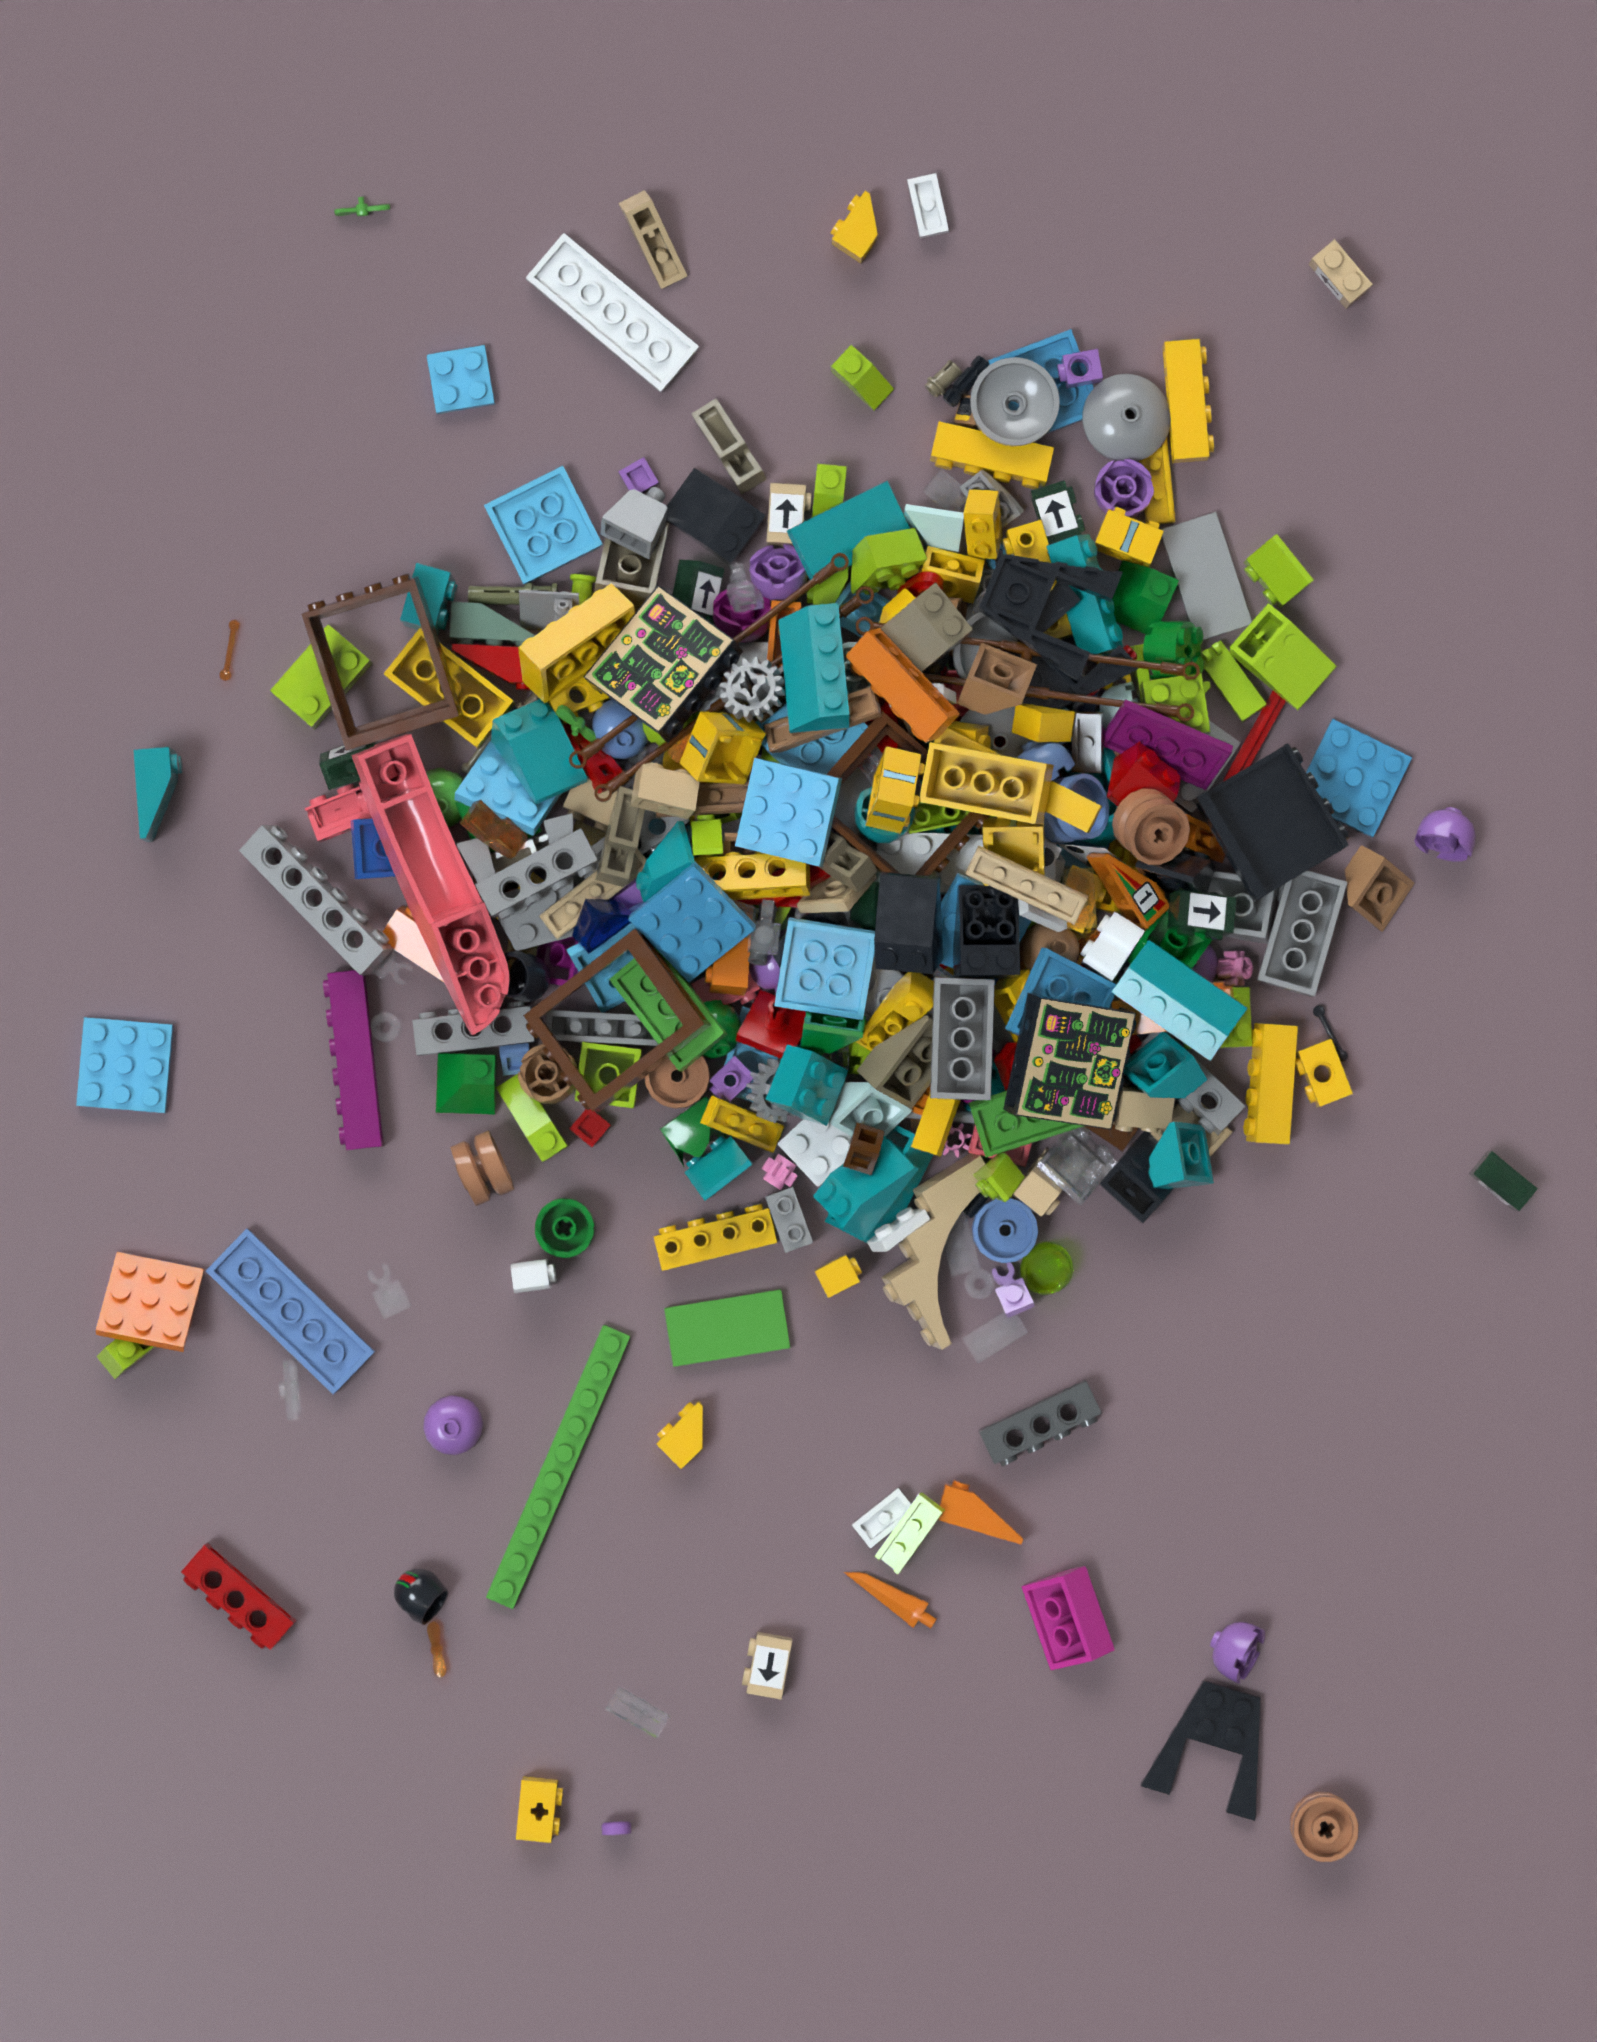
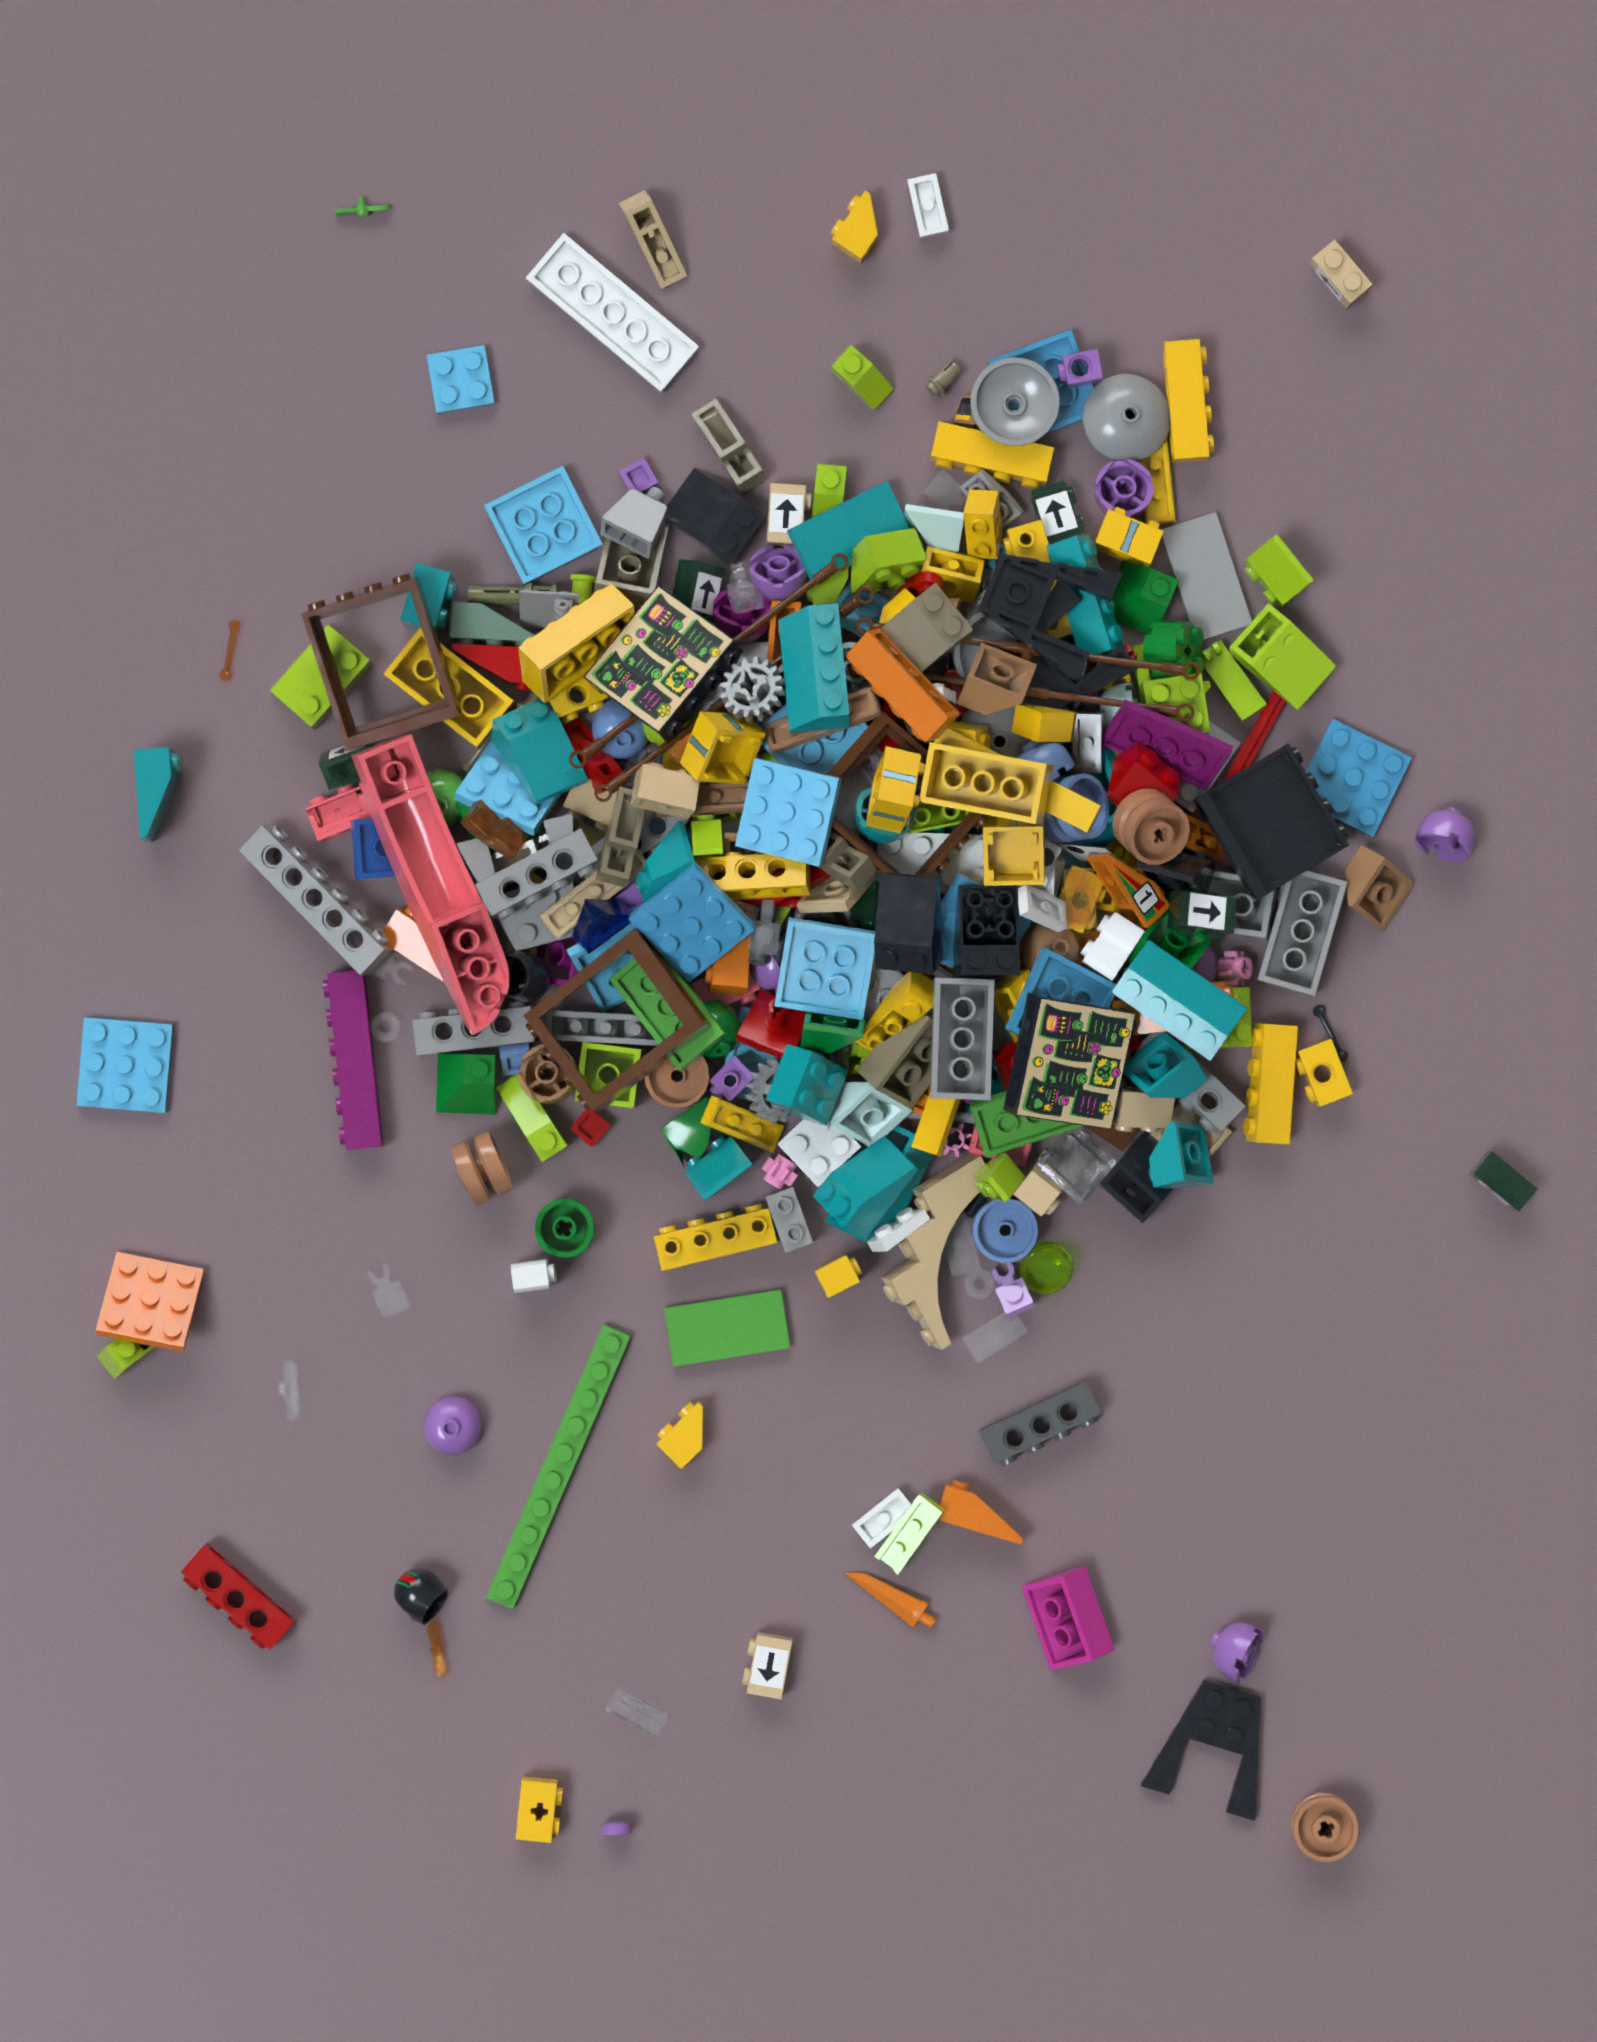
(290, 1311): medium blue plate -> none
(577, 723): bright green piece -> none
(864, 1148): reddish brown brick -> none
(965, 381): black axle -> none
(1026, 885): tan tile -> none

